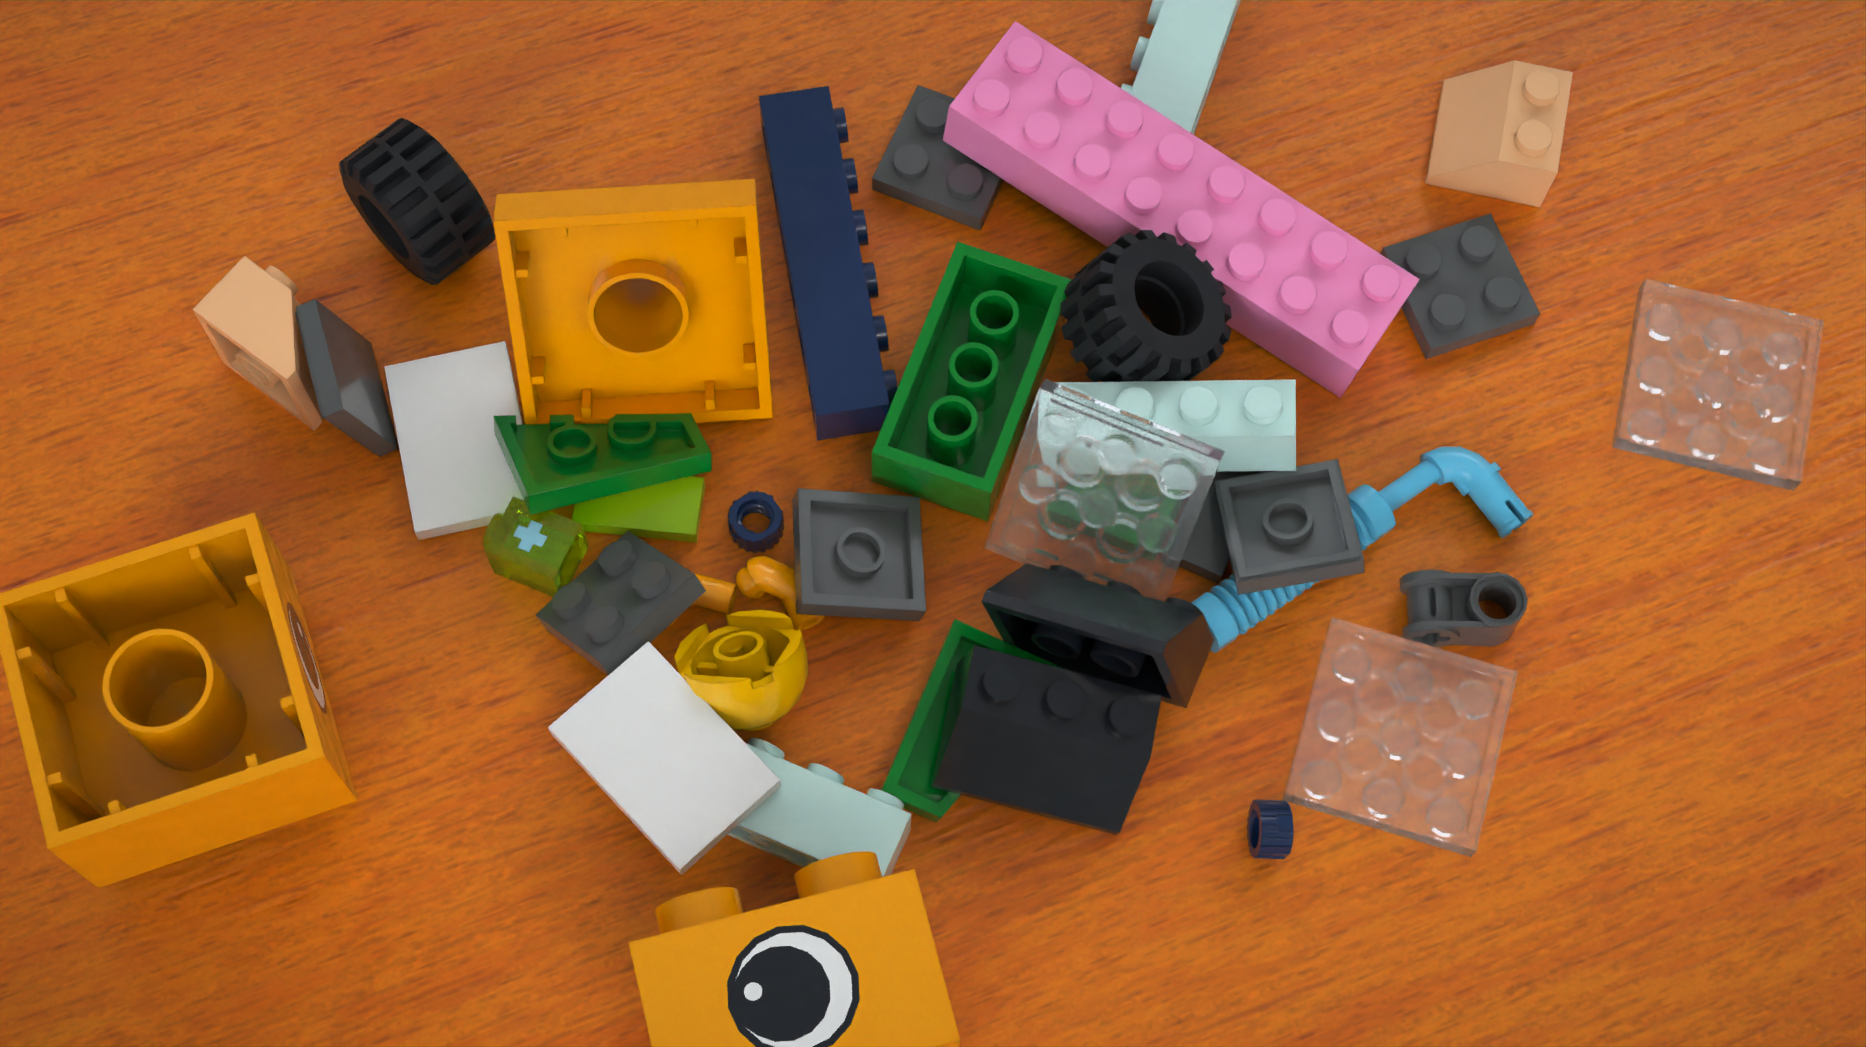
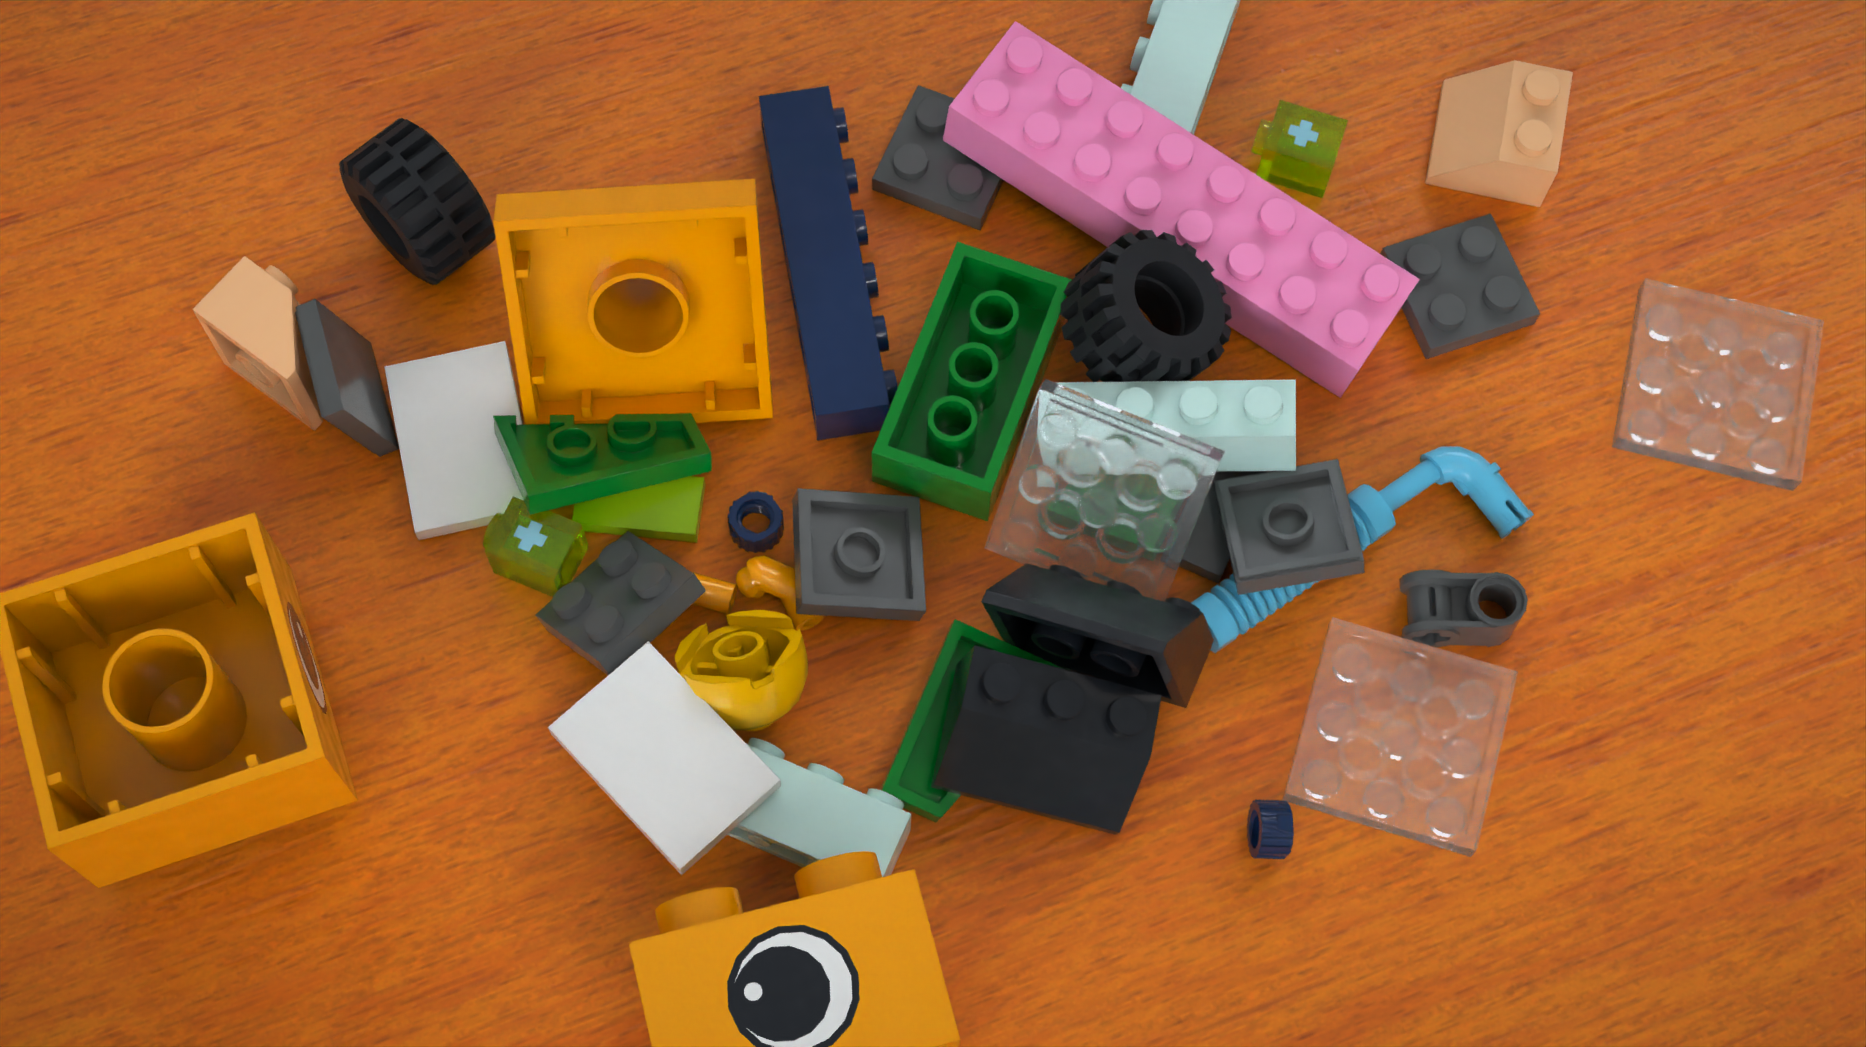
(1298, 148): none -> clear neon green brick

